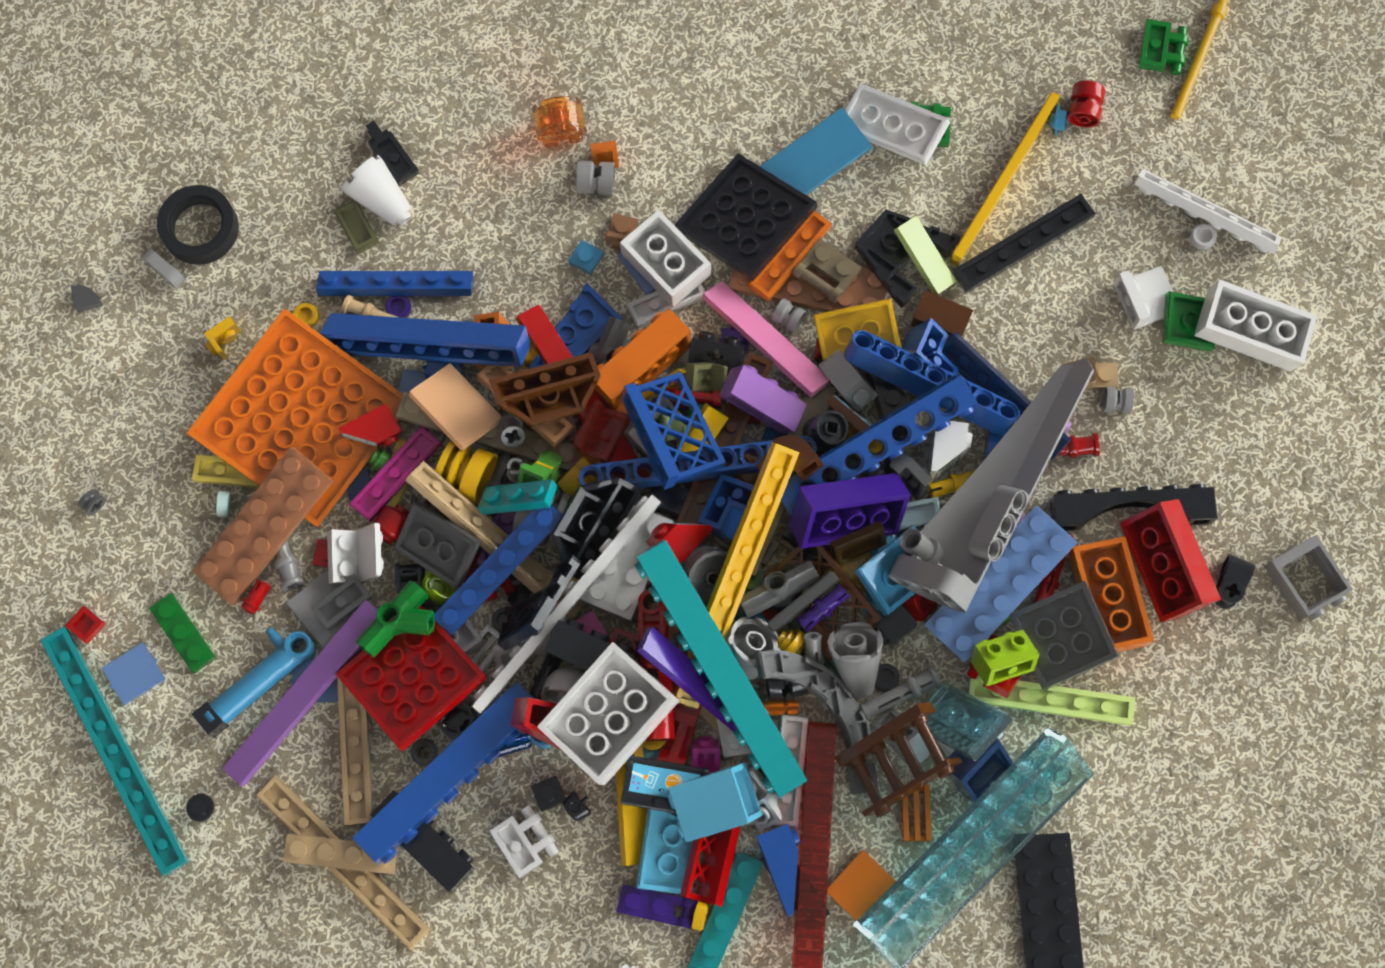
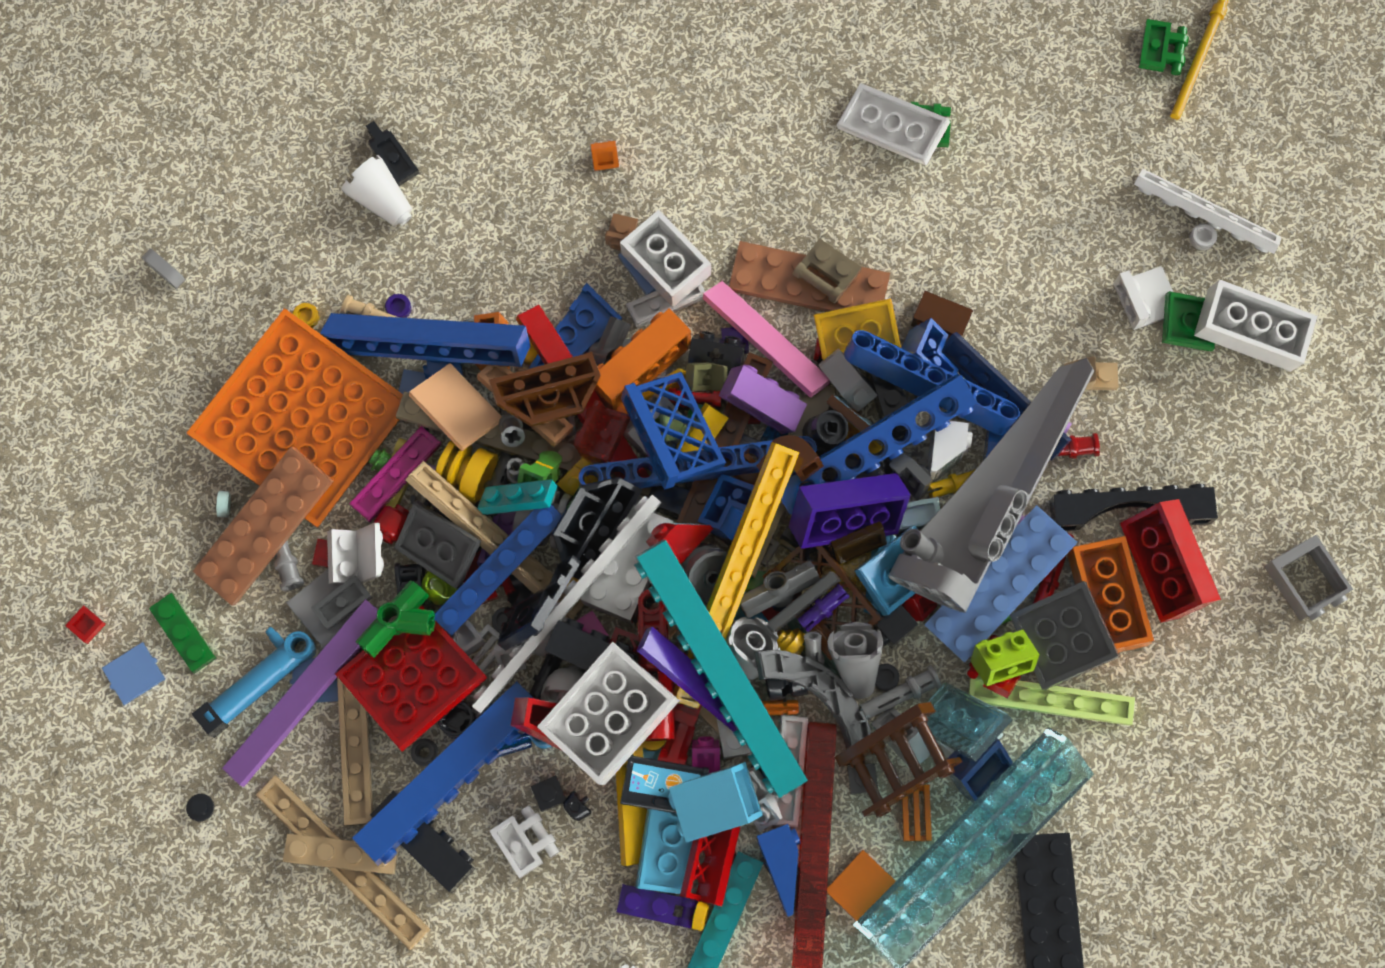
(85, 298): dark grey tile -> none
(91, 502): dark grey bush -> none
(115, 751): teal plate -> none
(186, 198): black tyre -> none
(216, 471): light yellow plate -> none
(223, 332): yellow bracket -> none
(255, 597): red pin -> none
(356, 226): olive tile -> none
(358, 484): dark blue tile -> none
(373, 428): red slope -> none
(395, 283): blue plate -> none
(559, 120): clear orange brick -> none
(586, 257): dark azure plate -> none
(595, 177): light grey wheel -> none
(745, 216): black plate -> none
(788, 315): light grey wheel -> none
(790, 255): orange tile -> none
(819, 153): dark azure tile -> none
(887, 255): black wing -> none
(925, 255): yellowish green tile -> none
(1004, 179): yellow tile -> none
(1023, 243): black plate -> none
(1059, 120): dark azure plate -> none
(1086, 104): red wheel -> none
(1118, 400): light grey wheel -> none
(1233, 577): black piece -> none

